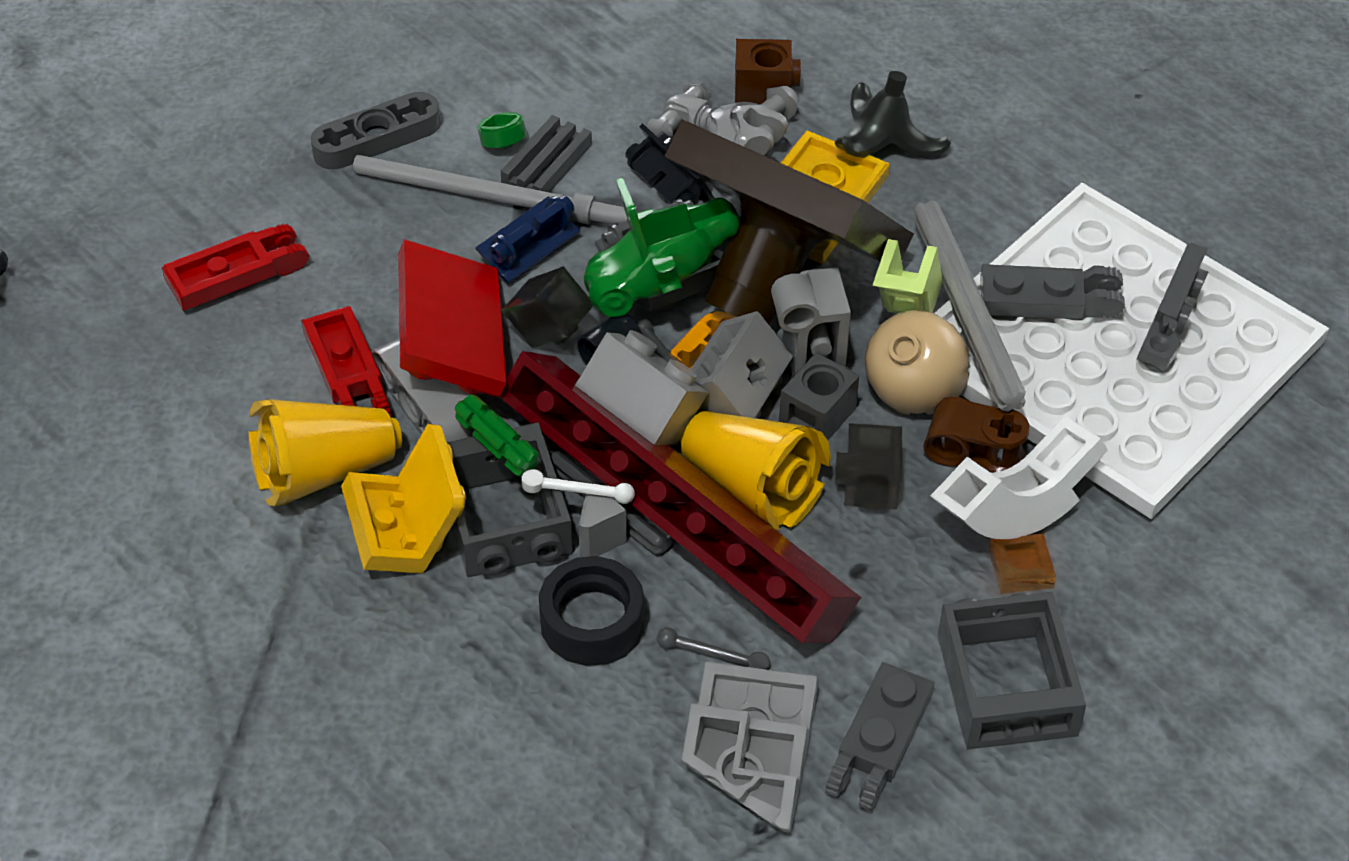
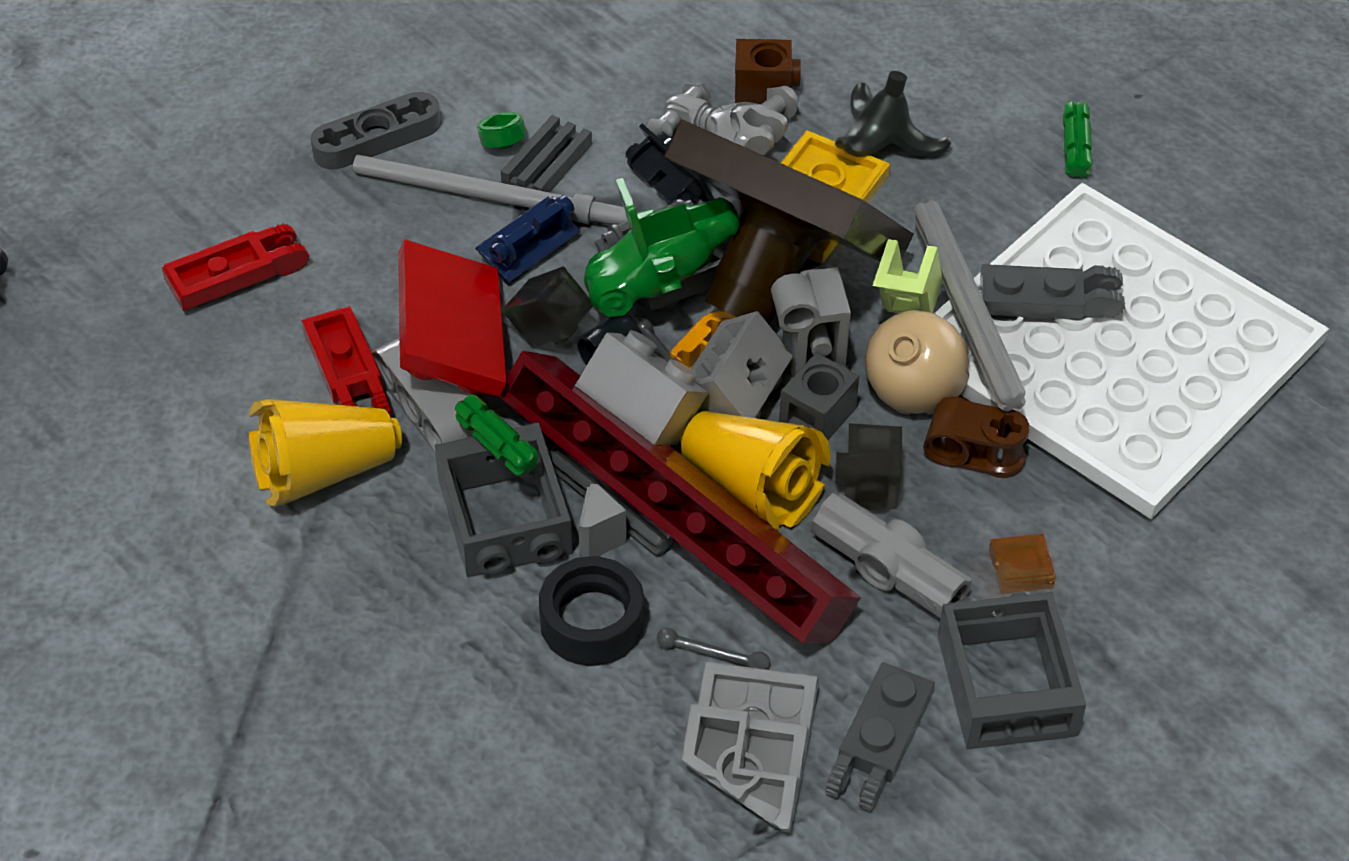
(406, 516): yellow bracket -> none
(534, 481): white hinge -> none
(889, 554): none -> light grey piece
(1028, 493): white arch -> none
(1077, 139): none -> green axle
(1172, 315): dark grey hinge -> none

